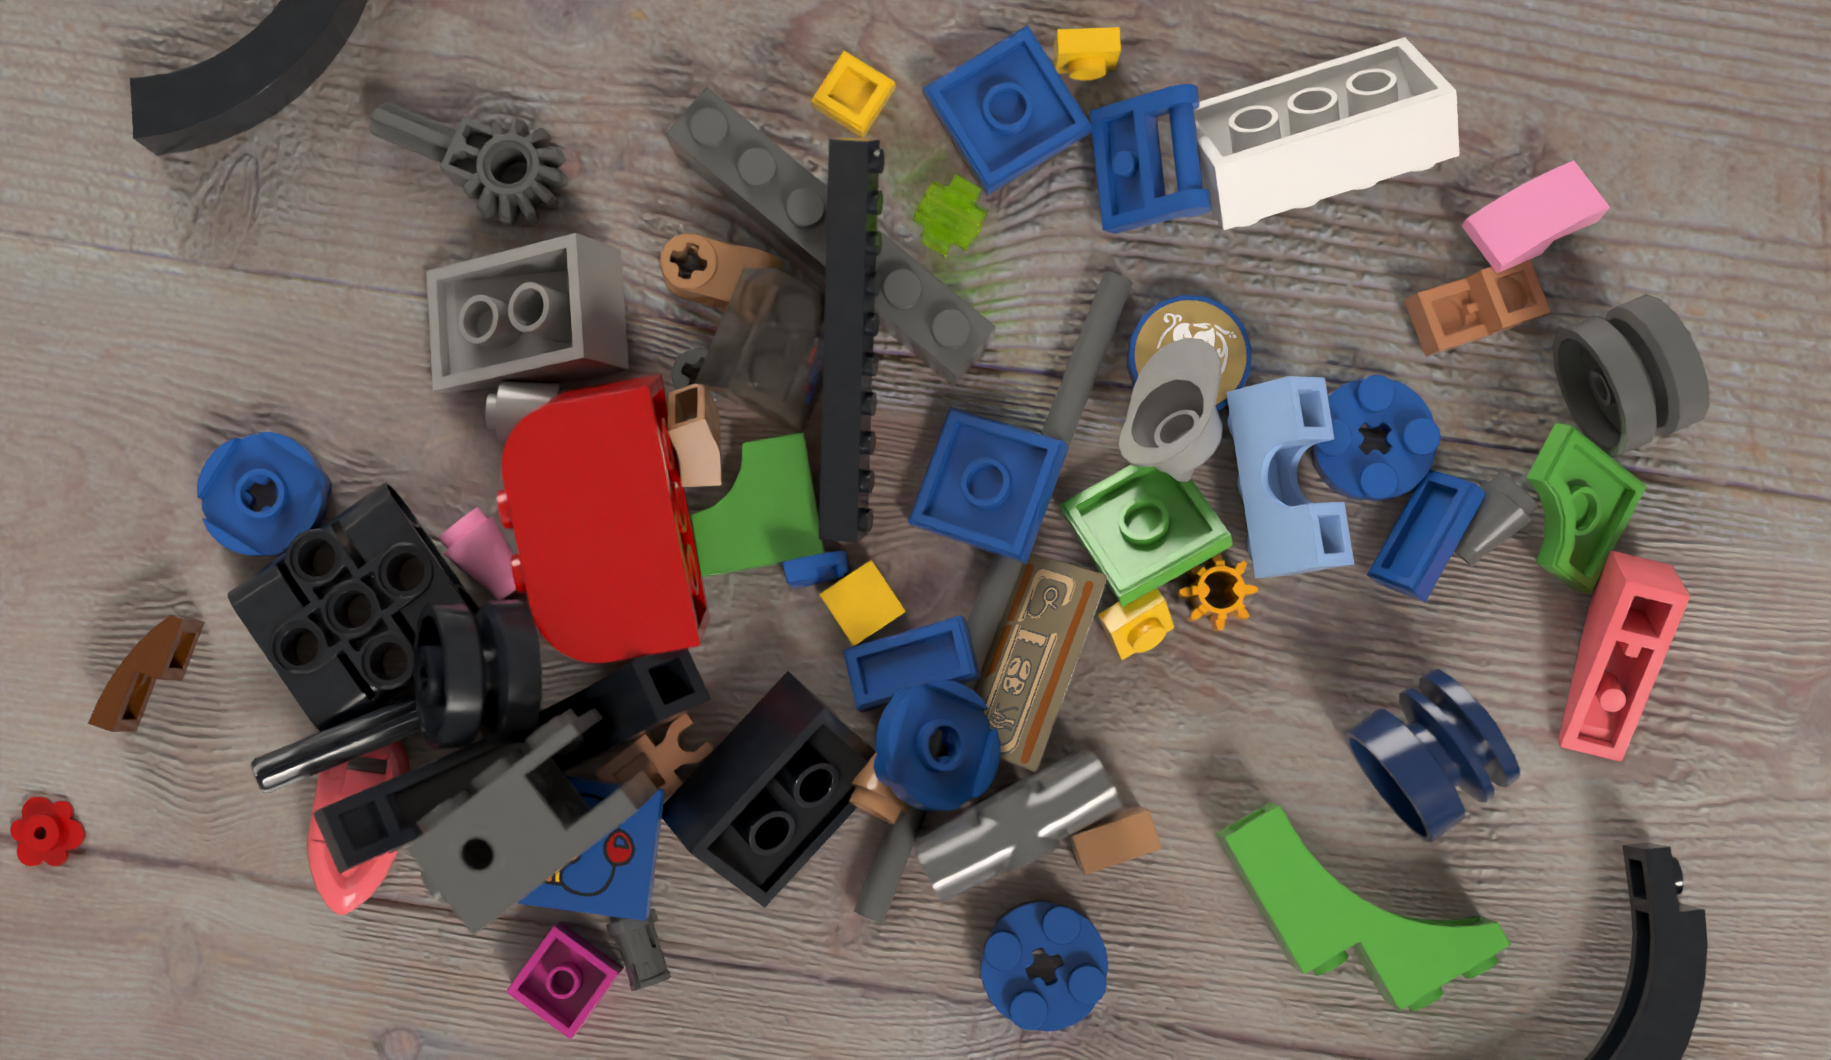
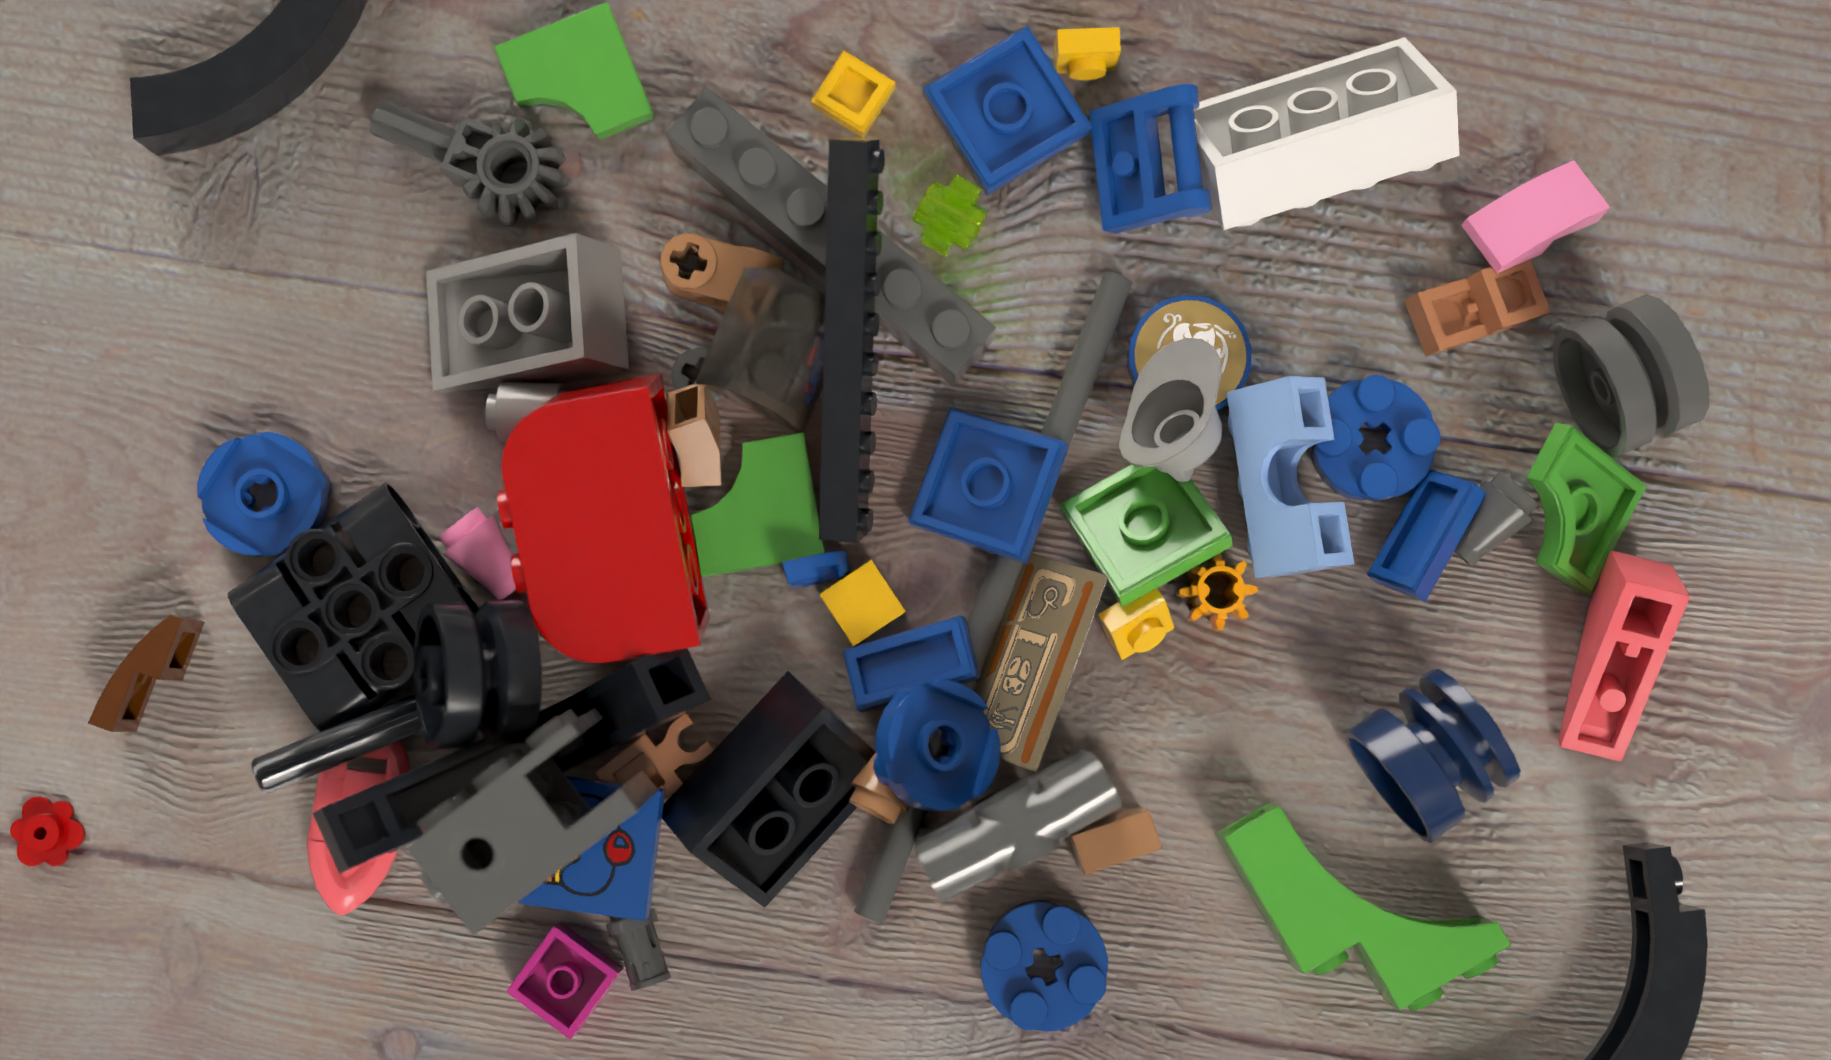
(578, 67): none -> bright green tile

